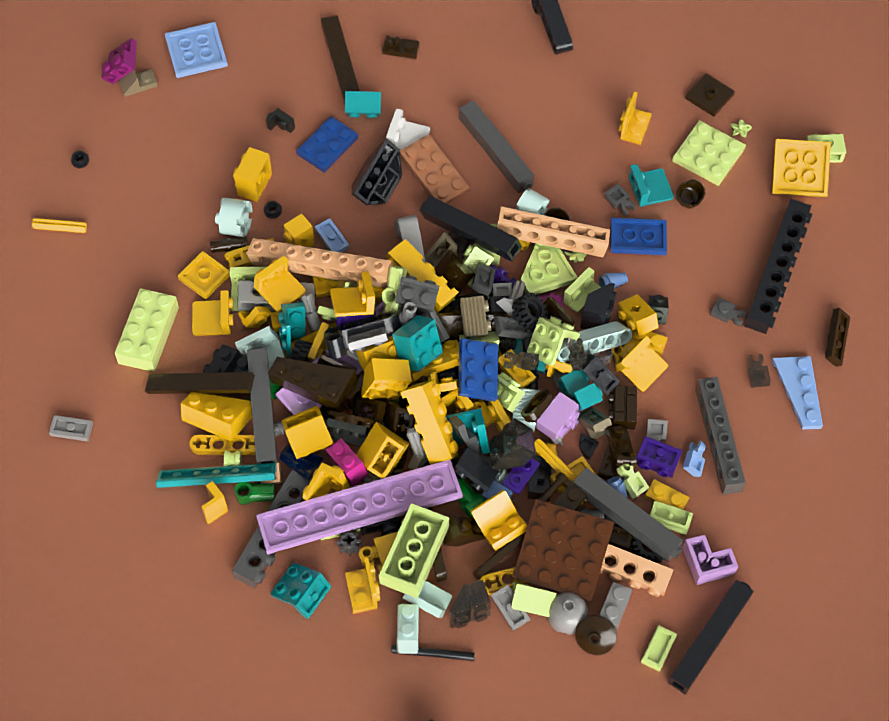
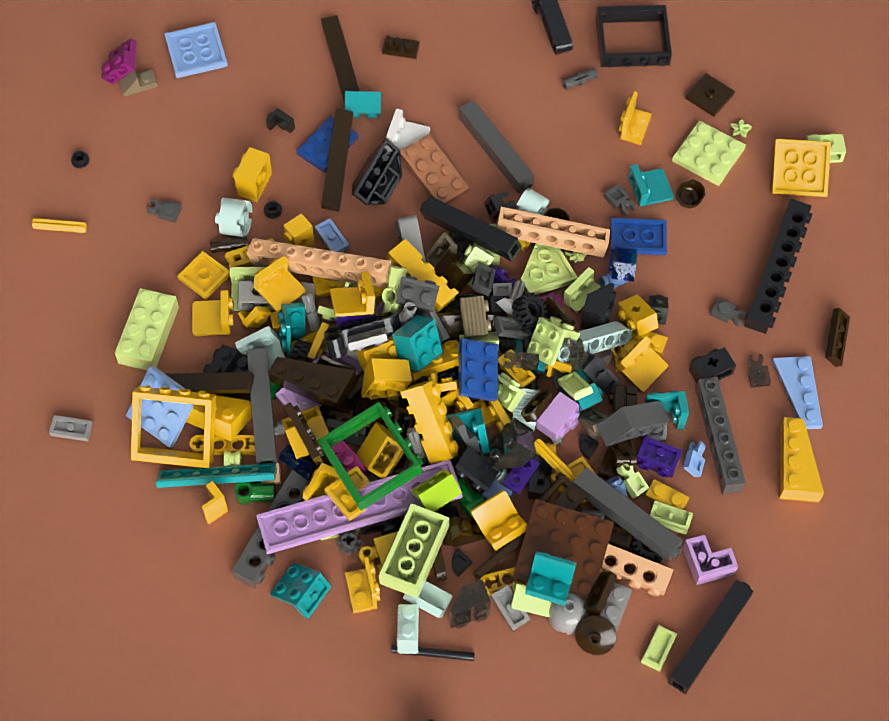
(162, 418): none -> light blue plate
(166, 211): none -> dark grey plate
(166, 456): none -> yellow window
(305, 433): none -> dark brown plate
(337, 160): none -> dark brown tile
(342, 498): none -> yellow plate
(355, 425): none -> green window
(437, 490): none -> lime panel
(449, 510): none -> black tile
(460, 562): none -> black tile
(495, 202): none -> black hinge
(550, 578): none -> teal bracket
(569, 82): none -> dark grey pin
(575, 385): none -> yellowish green tile
(600, 592): none -> dark brown plate
(623, 264): none -> clear blue brick
(633, 422): none -> dark grey wedge
(641, 13): none -> black window
(674, 403): none -> teal bracket
(714, 364): none -> black brick
(797, 463): none -> yellow wedge

